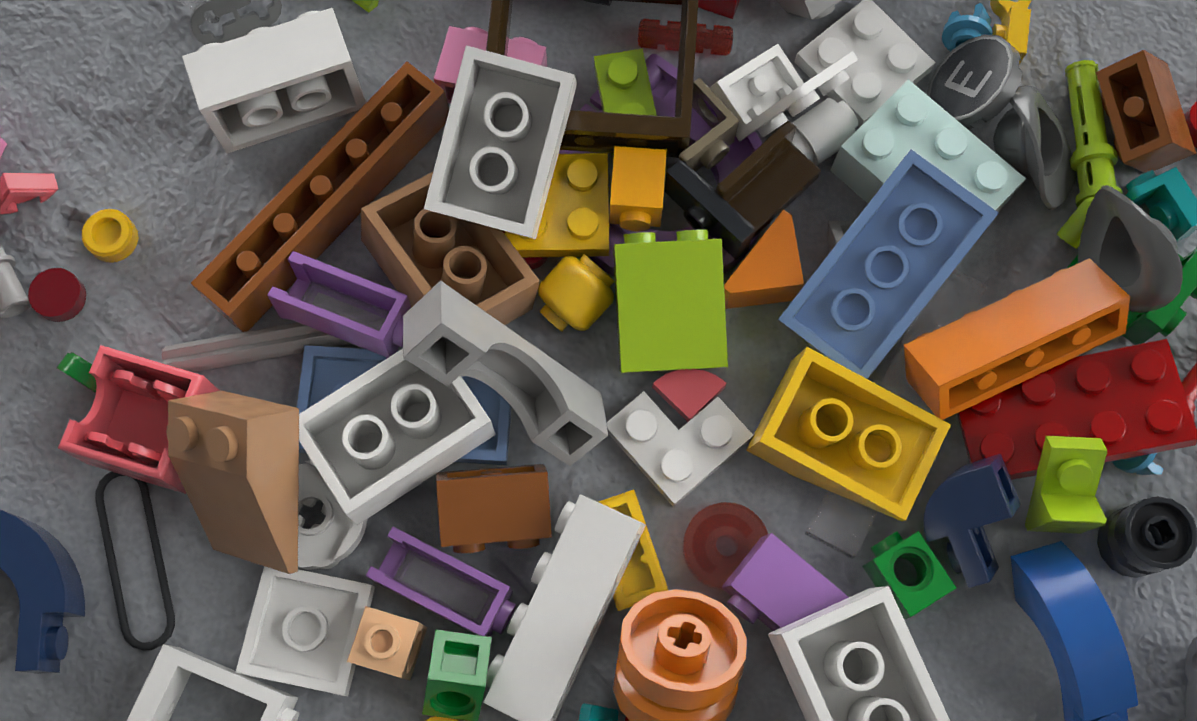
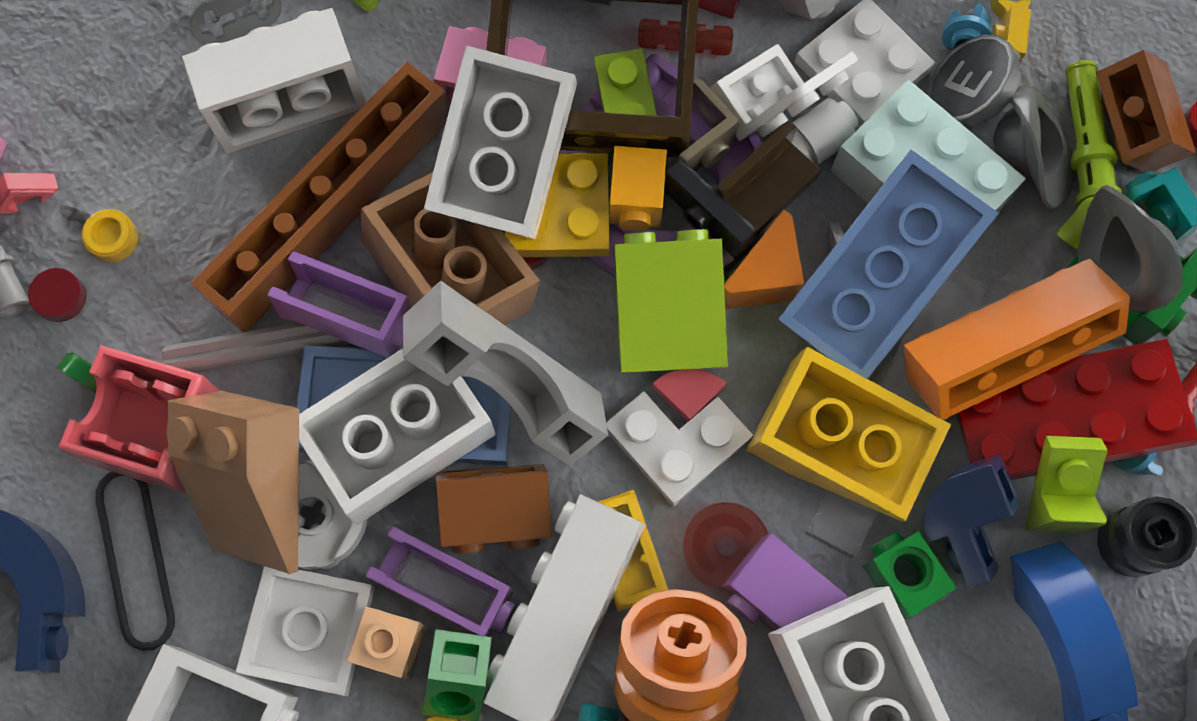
(575, 293): yellow head -> none

